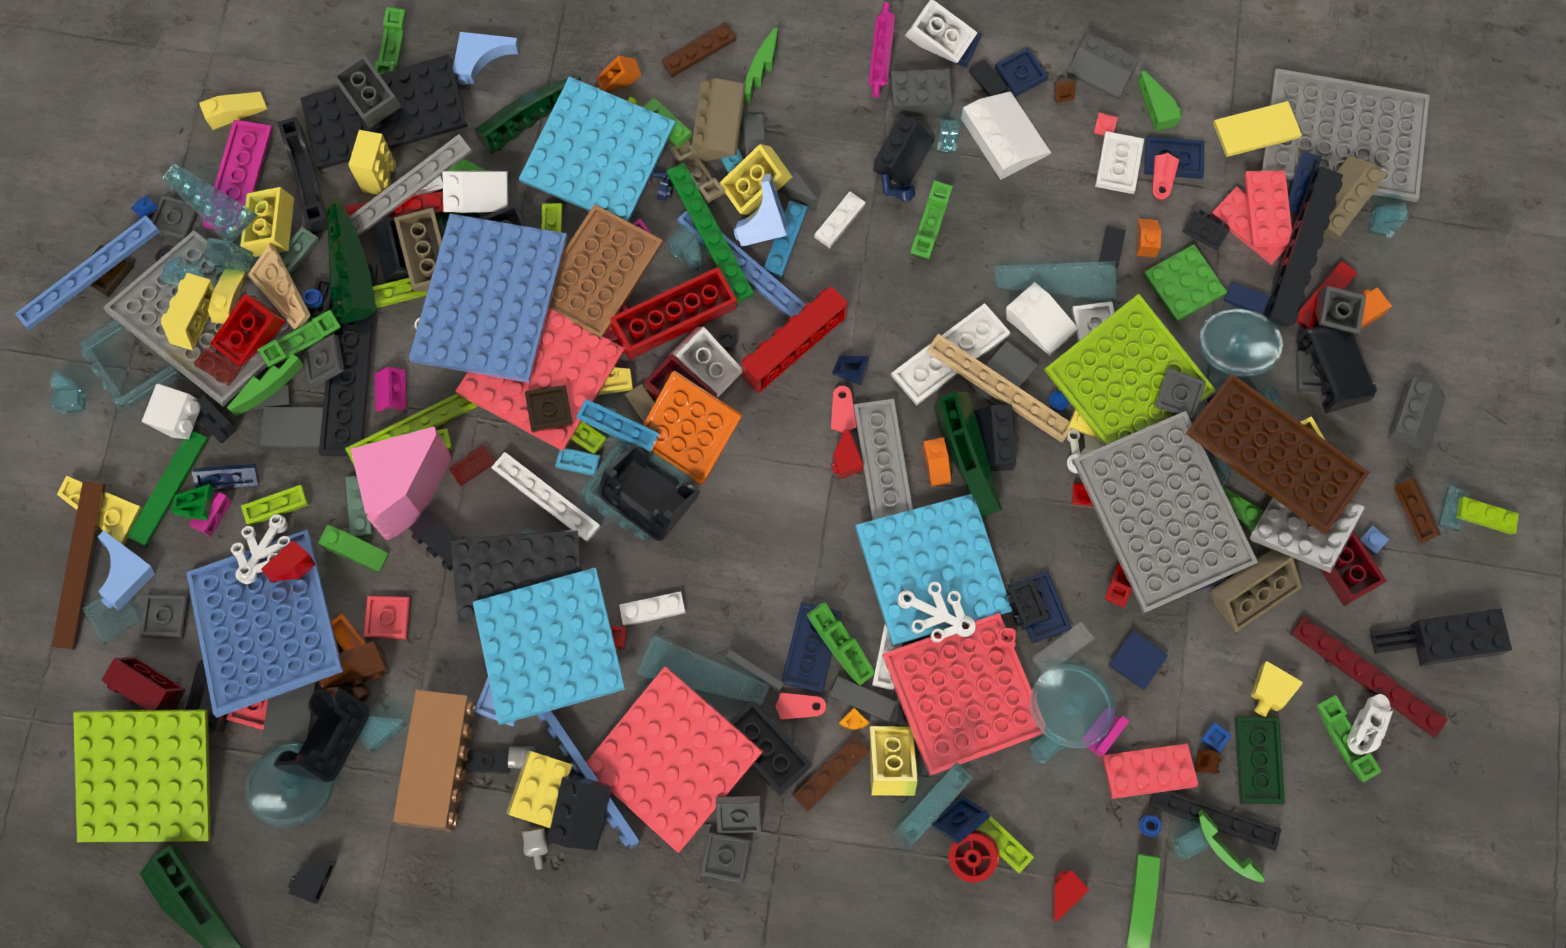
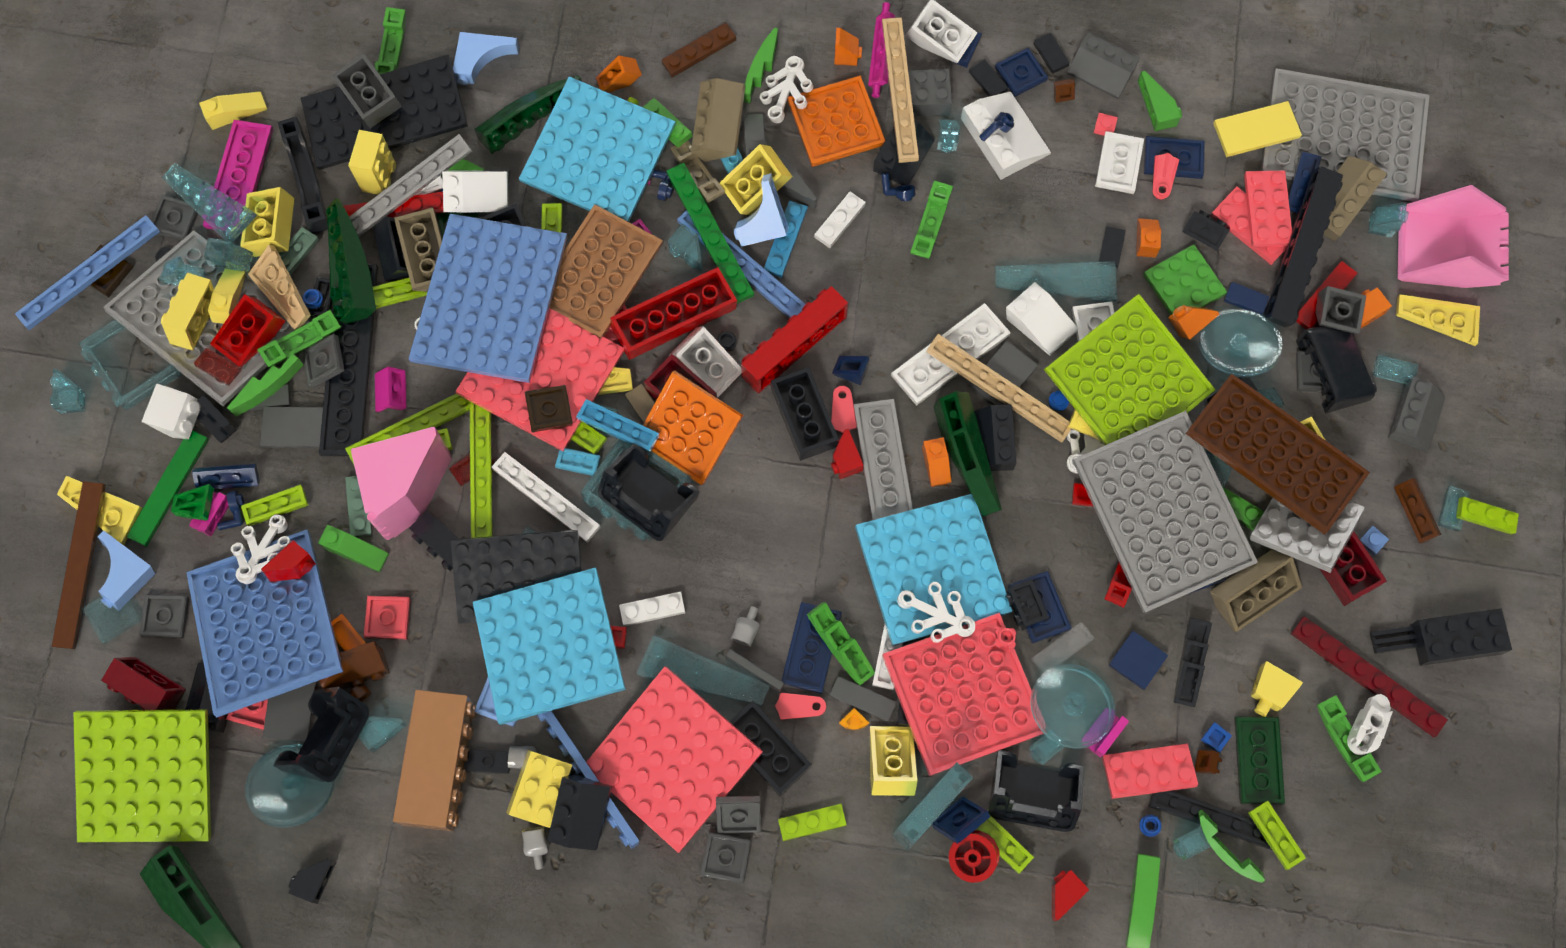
(144, 207): blue plate -> none
(235, 502): none -> dark blue plate
(480, 472): none -> lime tile
(746, 628): none -> light grey piece
(793, 68): none -> white plant
(804, 413): none -> black brick
(812, 822): none -> lime plate
(831, 773): reddish brown plate -> none
(837, 121): none -> orange plate
(846, 48): none -> orange slope
(900, 90): none -> tan plate
(1002, 121): none -> dark blue plate
(1036, 794): none -> black windscreen
(1051, 53): none -> black tile
(1179, 393): dark grey tile -> none
(1191, 320): none -> orange slope
(1192, 662): none -> black slope
(1277, 835): none -> lime plate
(1394, 369): none -> clear light blue plate
(1445, 317): none -> light yellow wing
(1455, 240): none -> bright pink windscreen

